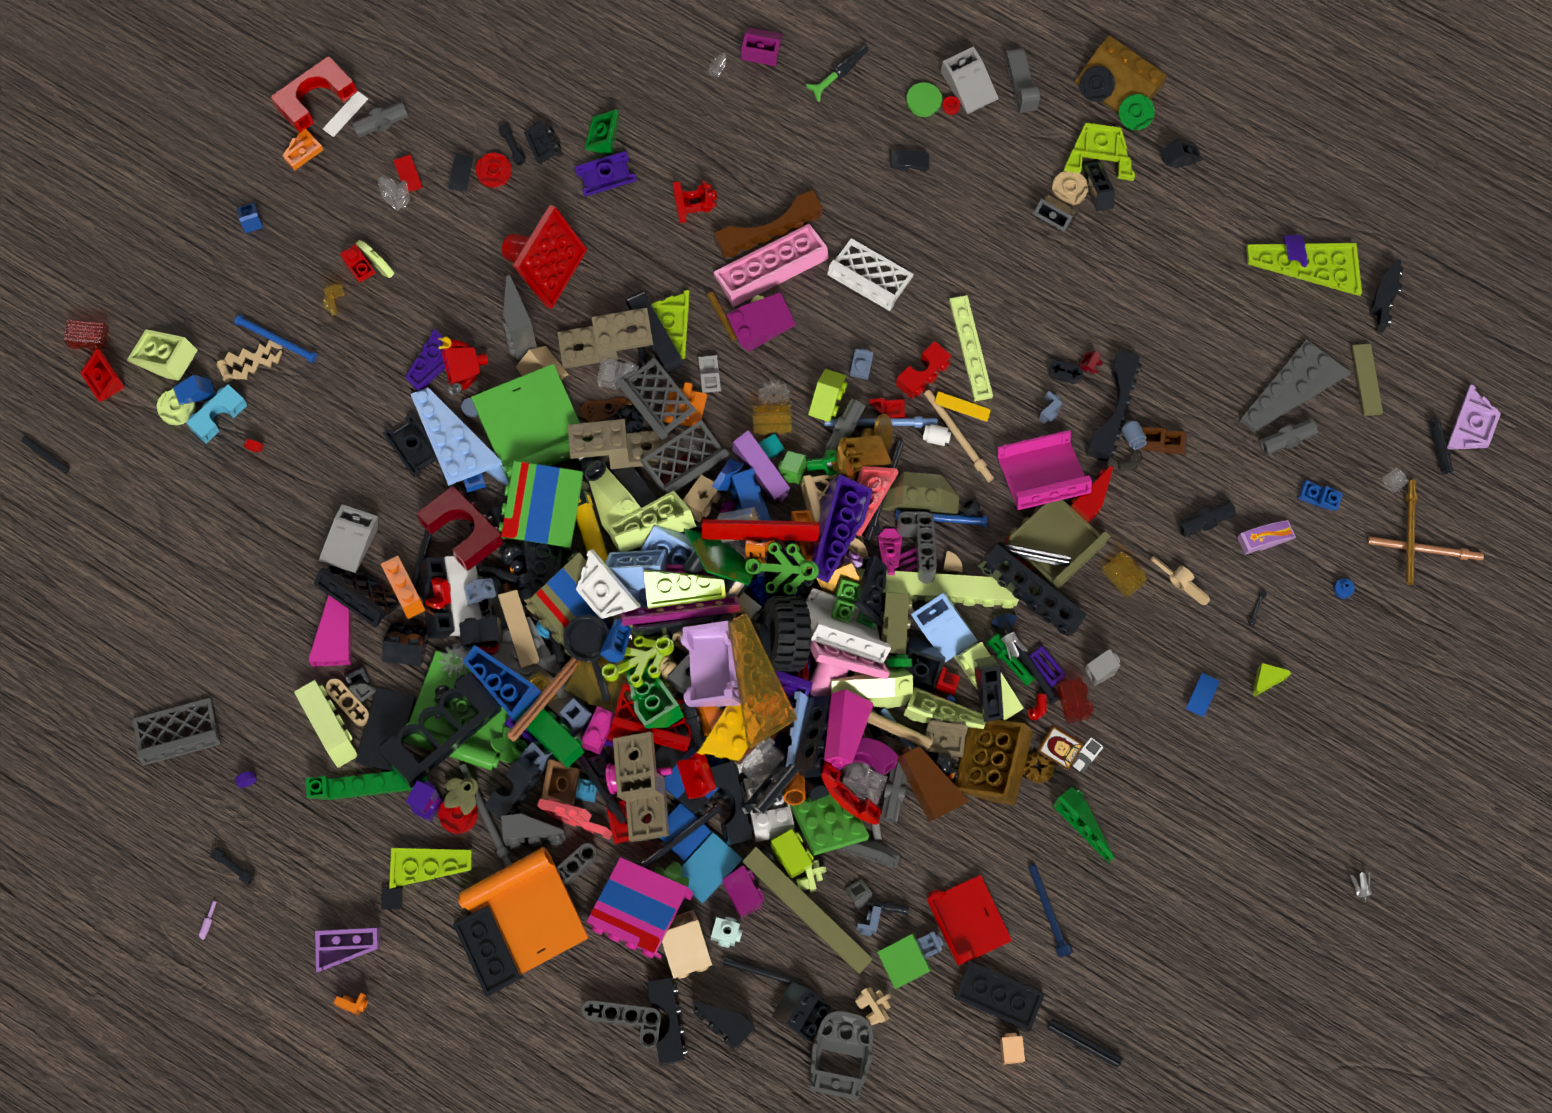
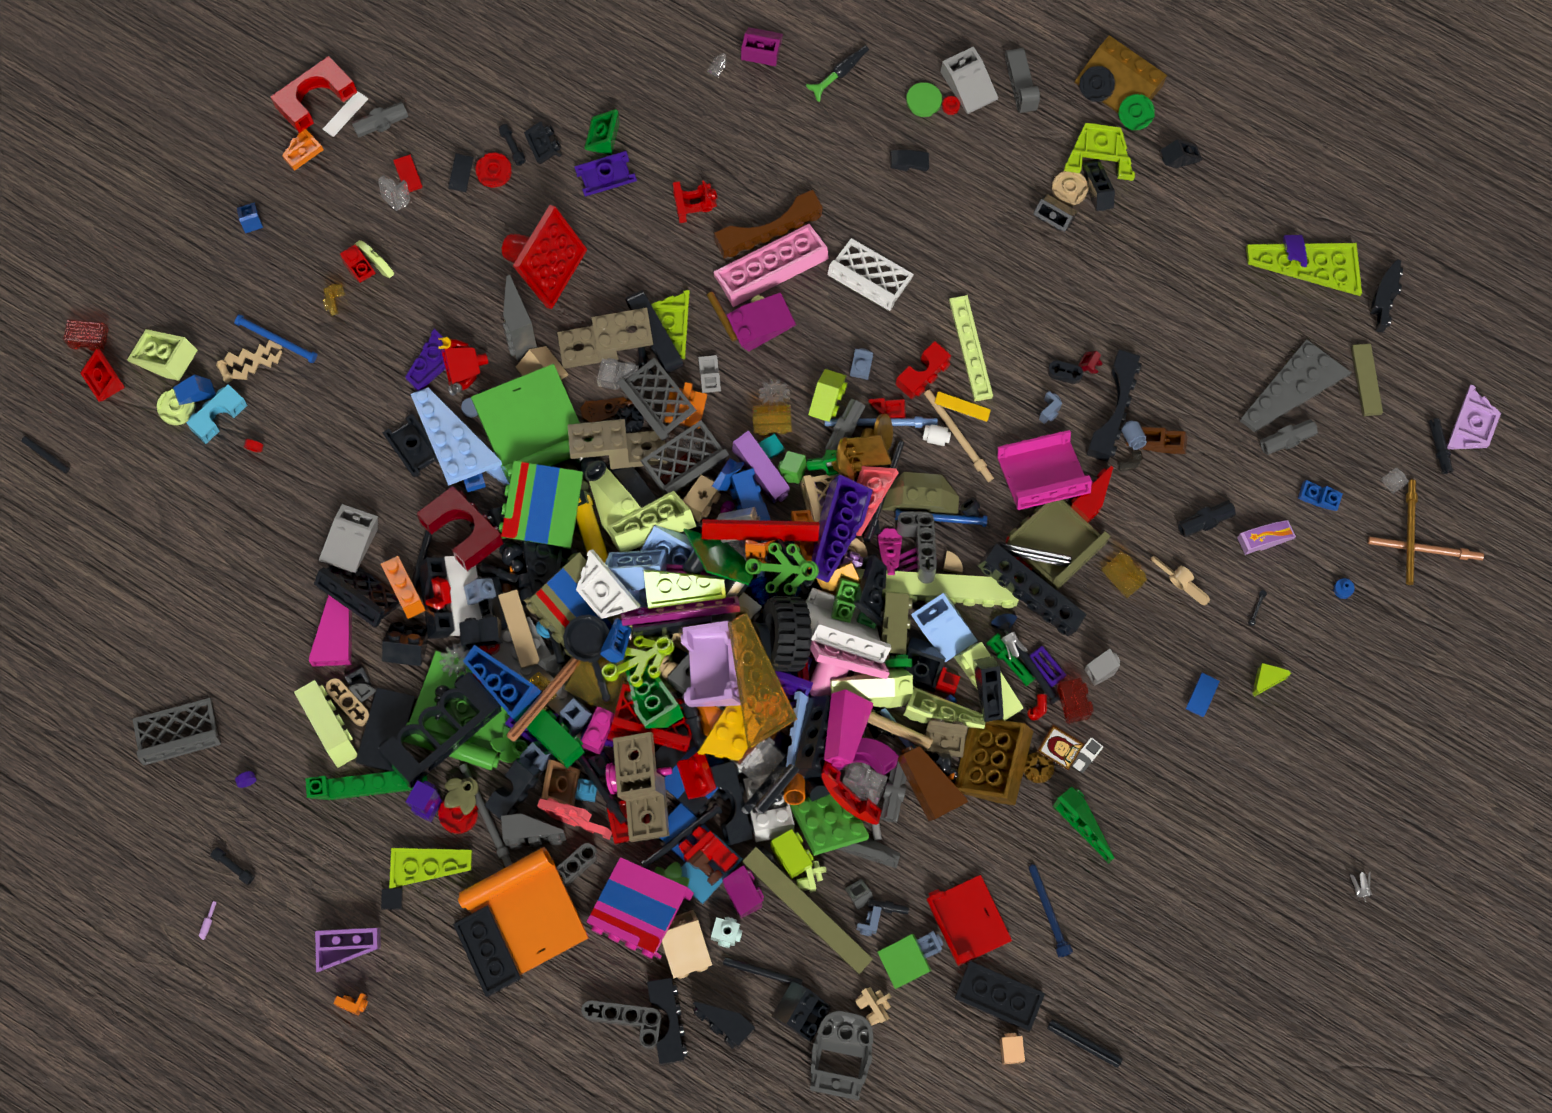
(708, 848): none -> red hips

